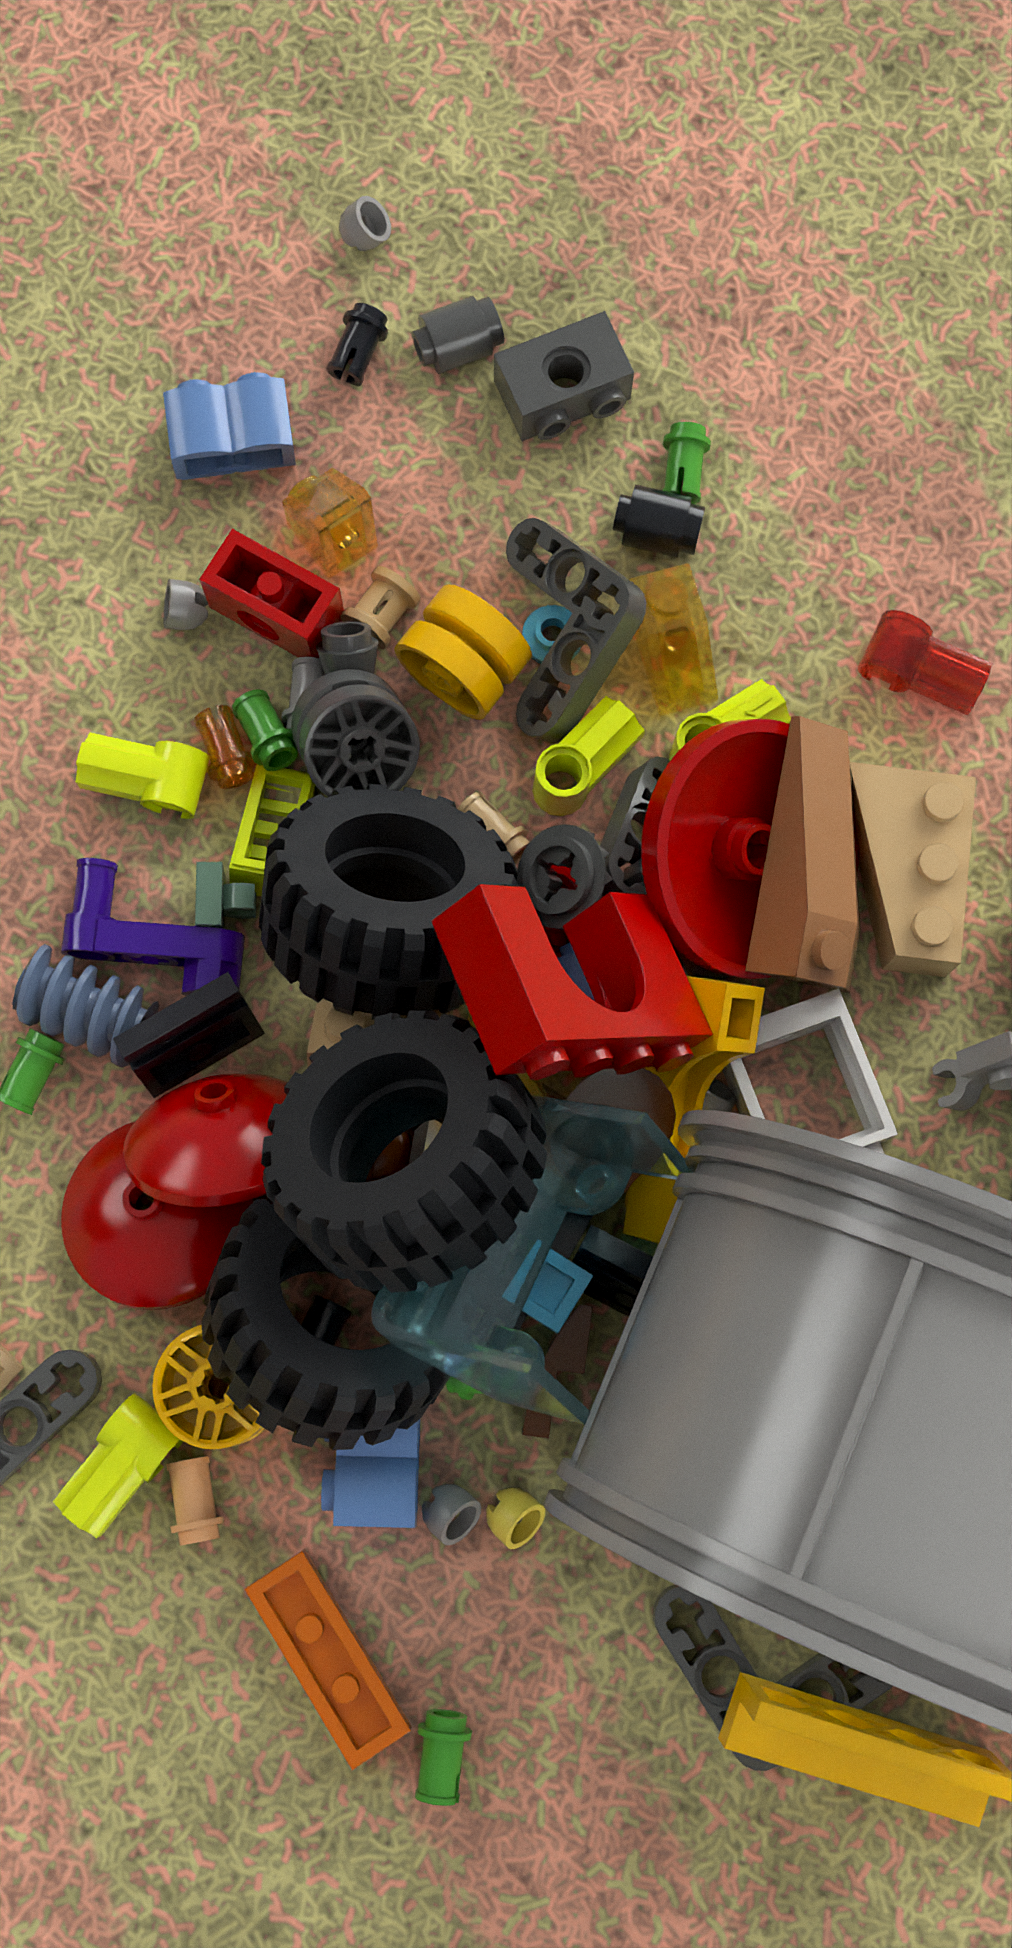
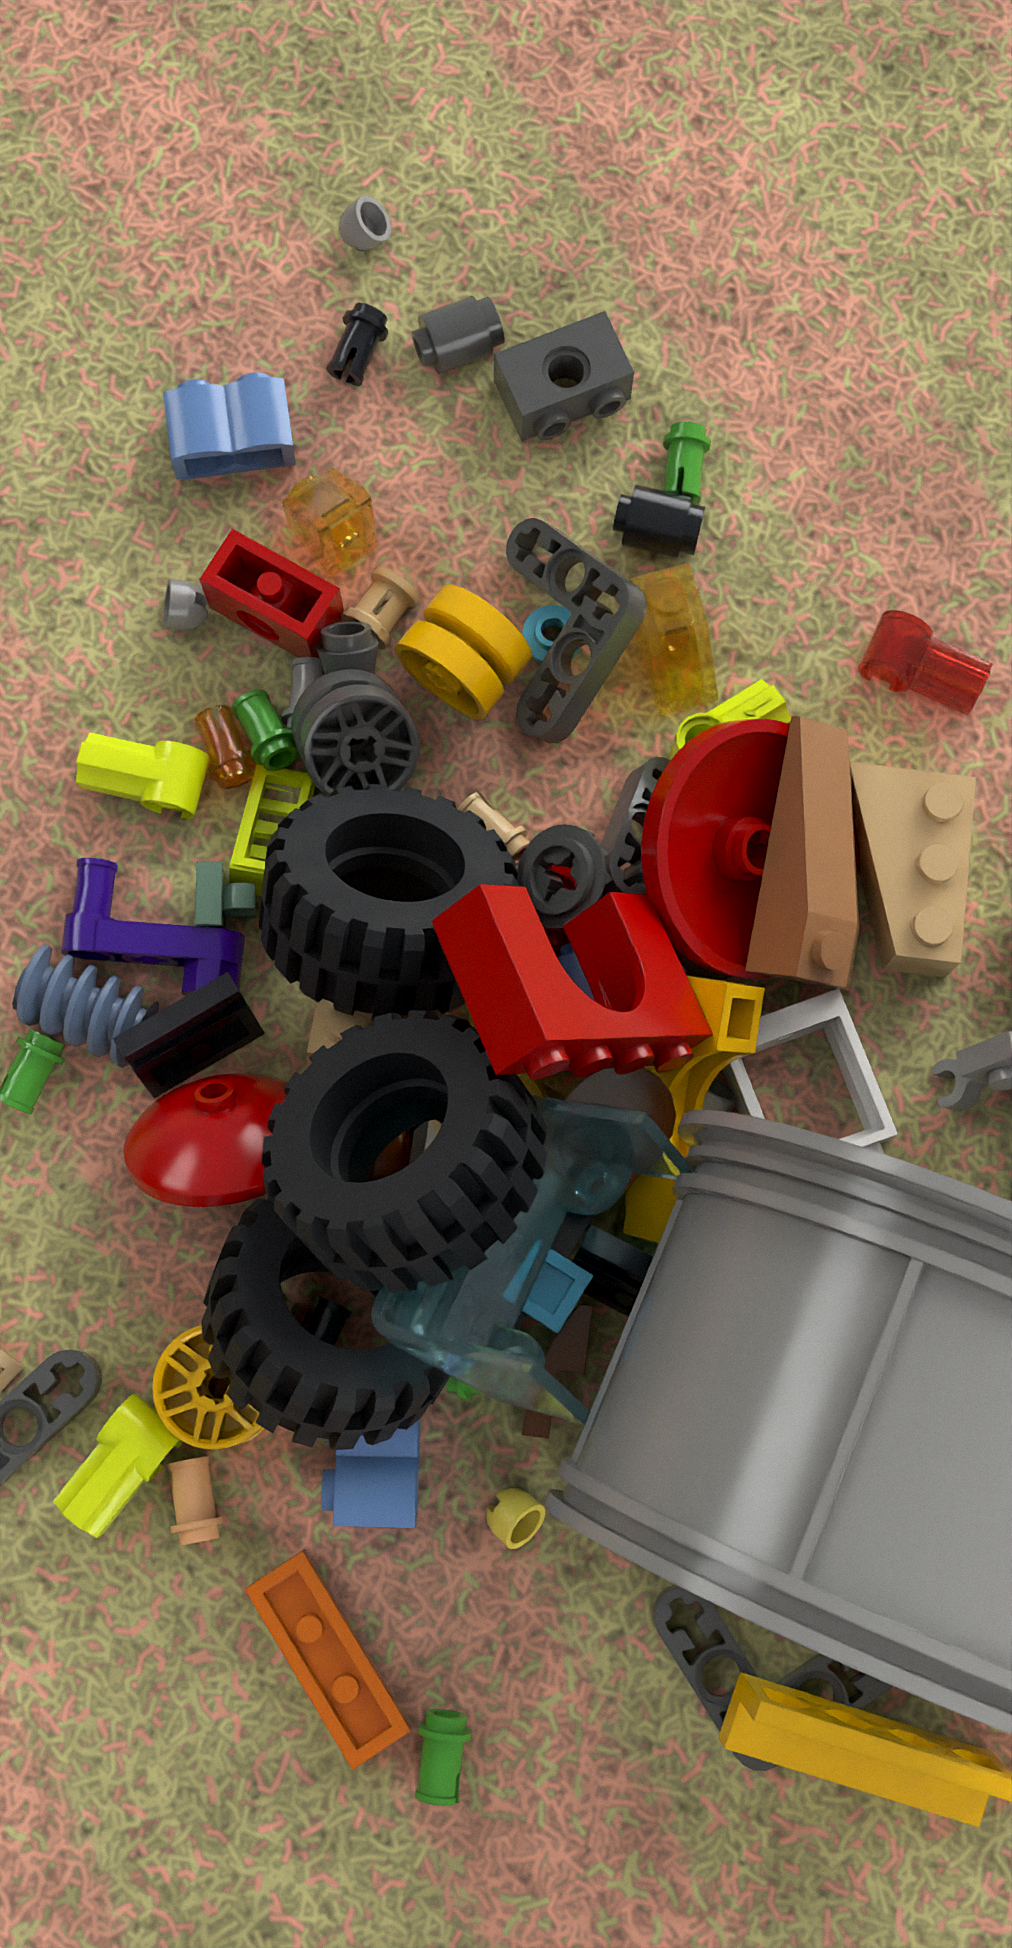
(134, 1255): red dish -> none
(448, 1502): light grey hinge -> none
(587, 755): neon yellow piece -> none

